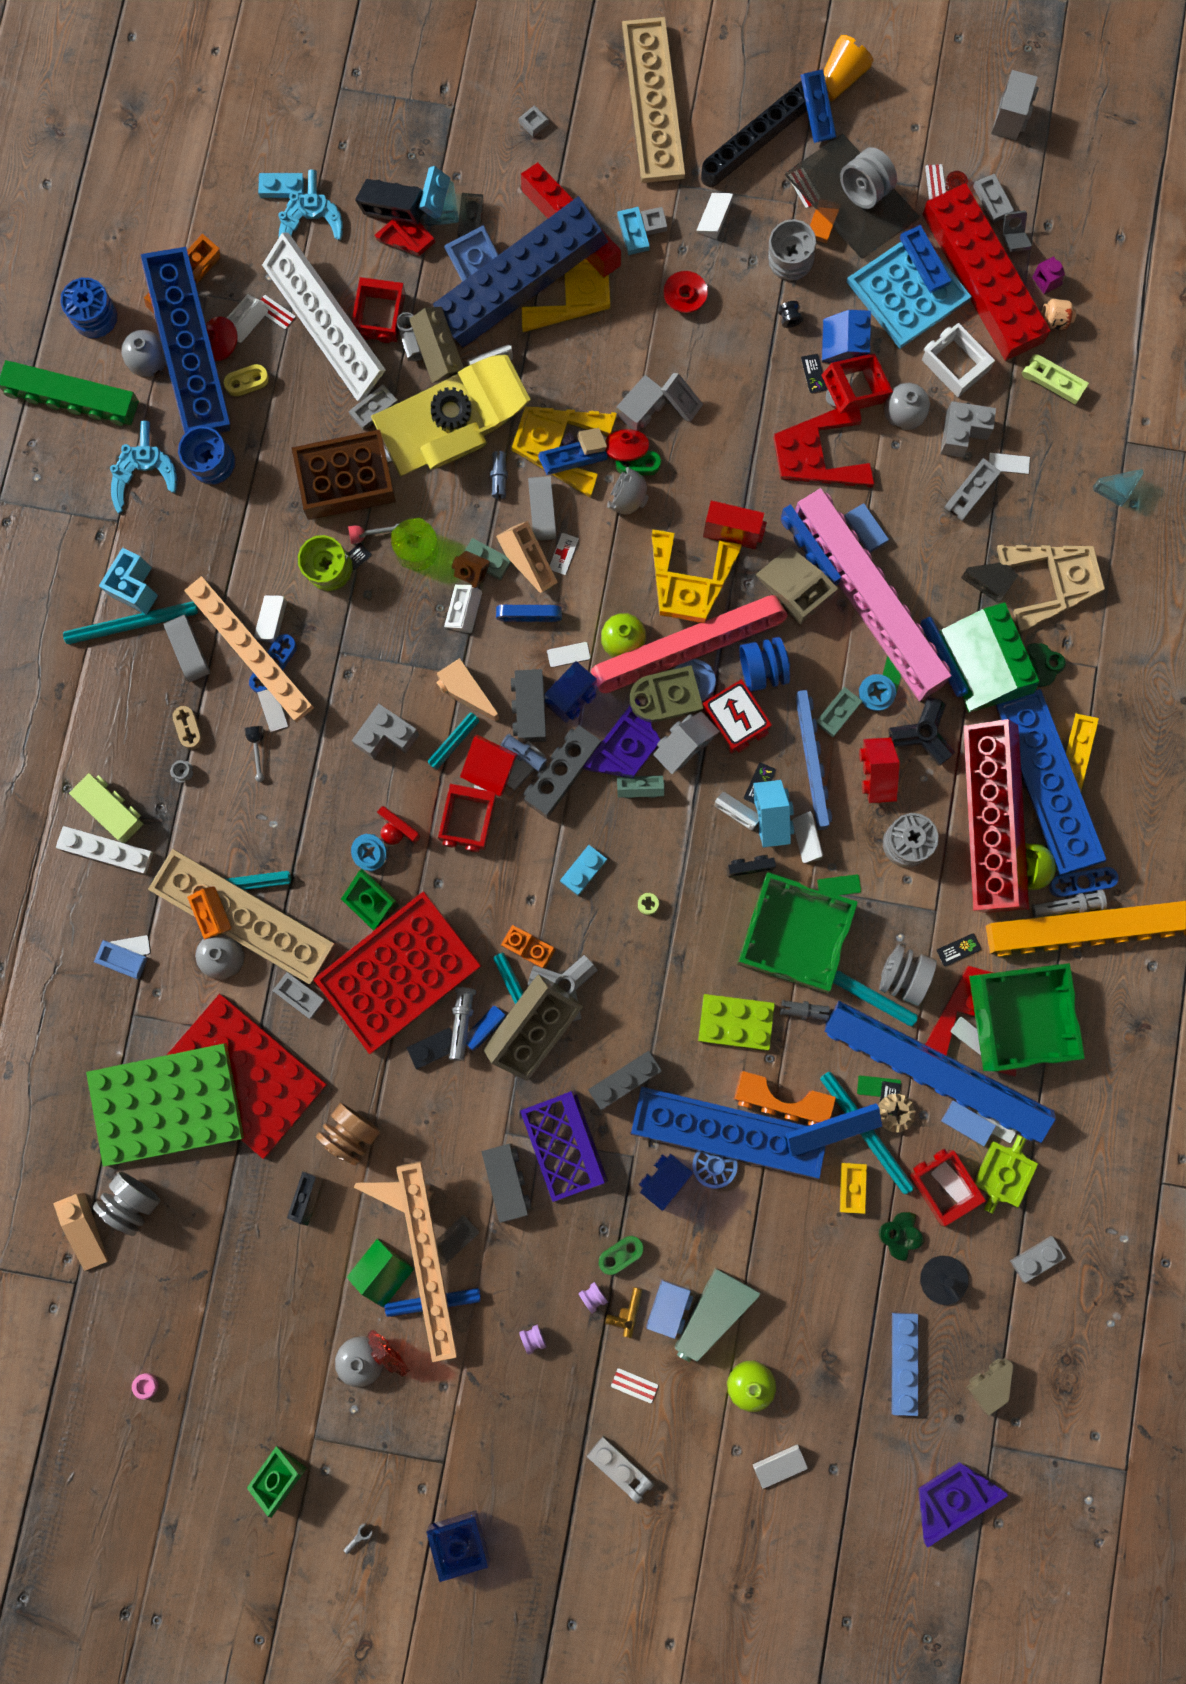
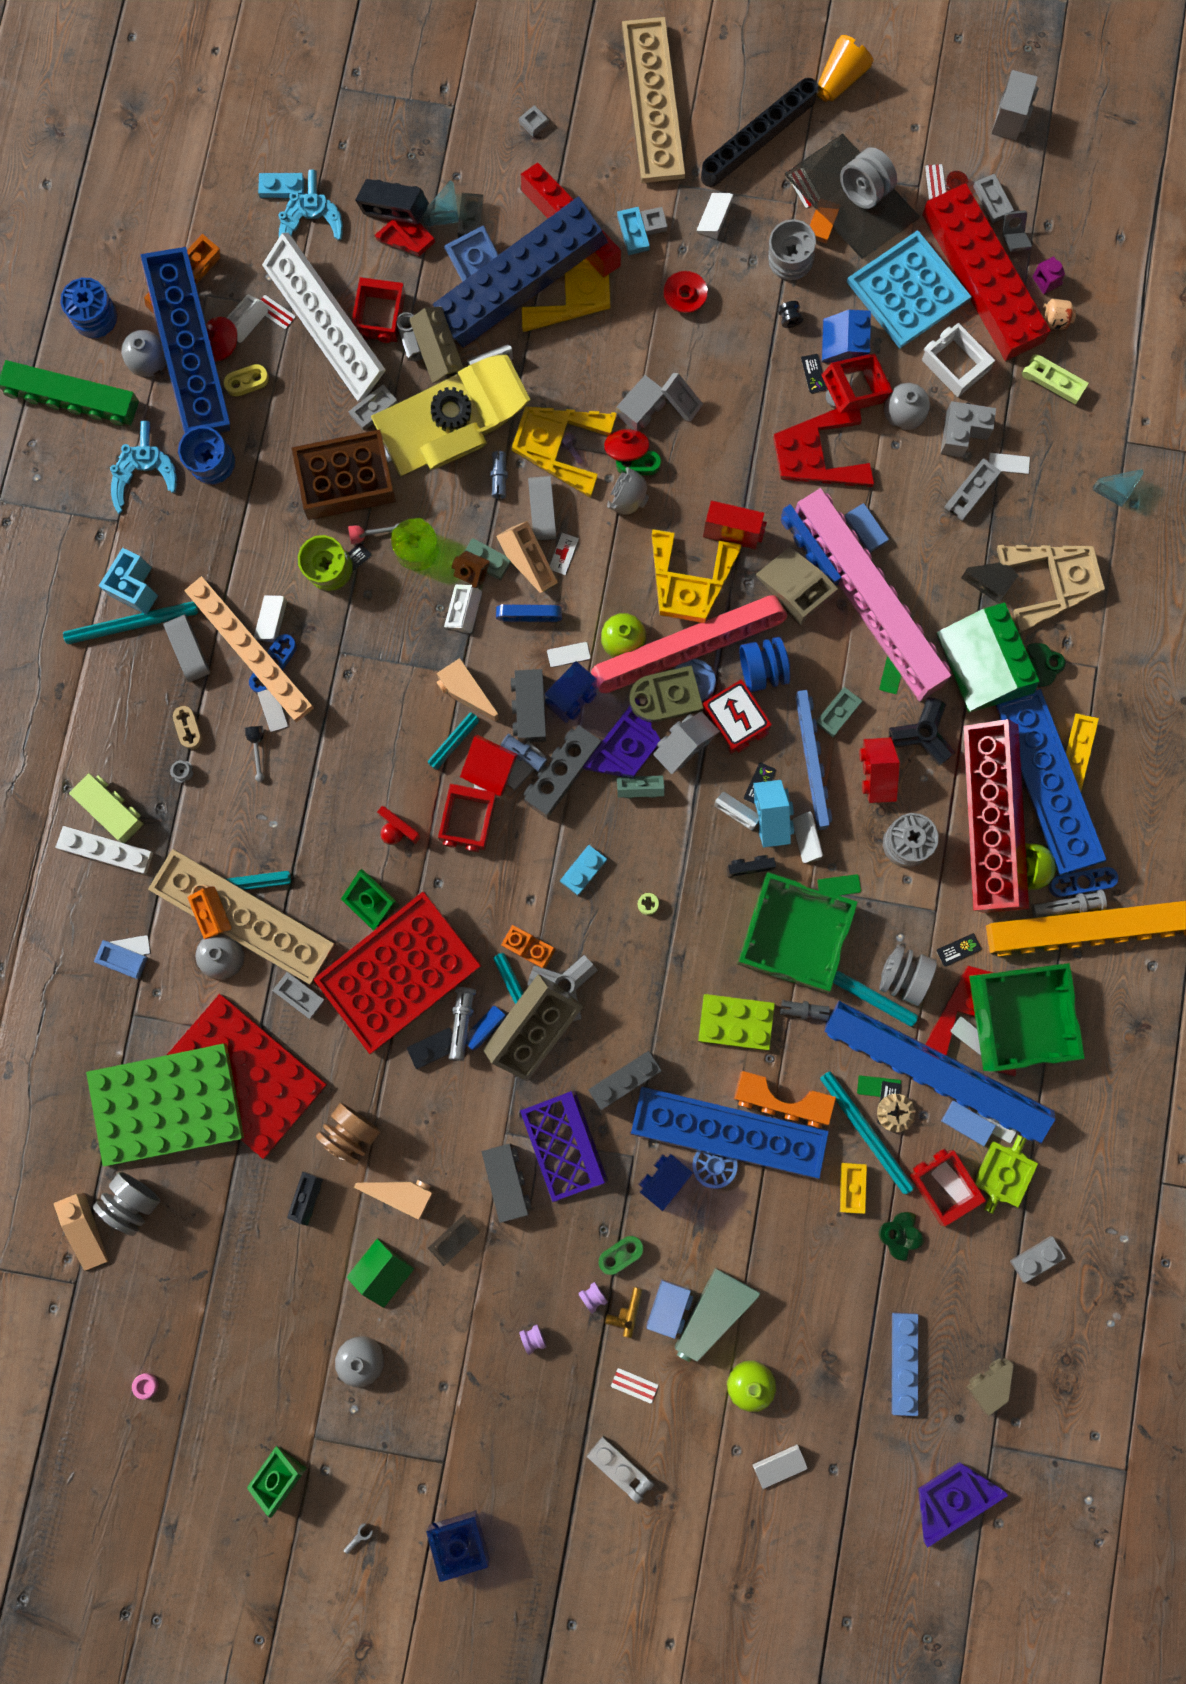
(359, 850): dark azure gear -> none
(384, 727): light grey brick -> none
(386, 1354): clear red hinge -> none
(415, 1305): blue axle -> none
(426, 1261): light nougat plate -> none
(434, 192): medium azure plate -> none
(567, 458): blue tile -> none
(591, 441): tan tile -> none
(818, 106): blue tile -> none
(834, 1130): blue tile -> none
(881, 683): dark azure gear -> none
(925, 259): blue plate -> none
(934, 636): blue axle -> none
(944, 1280): black shield -> none

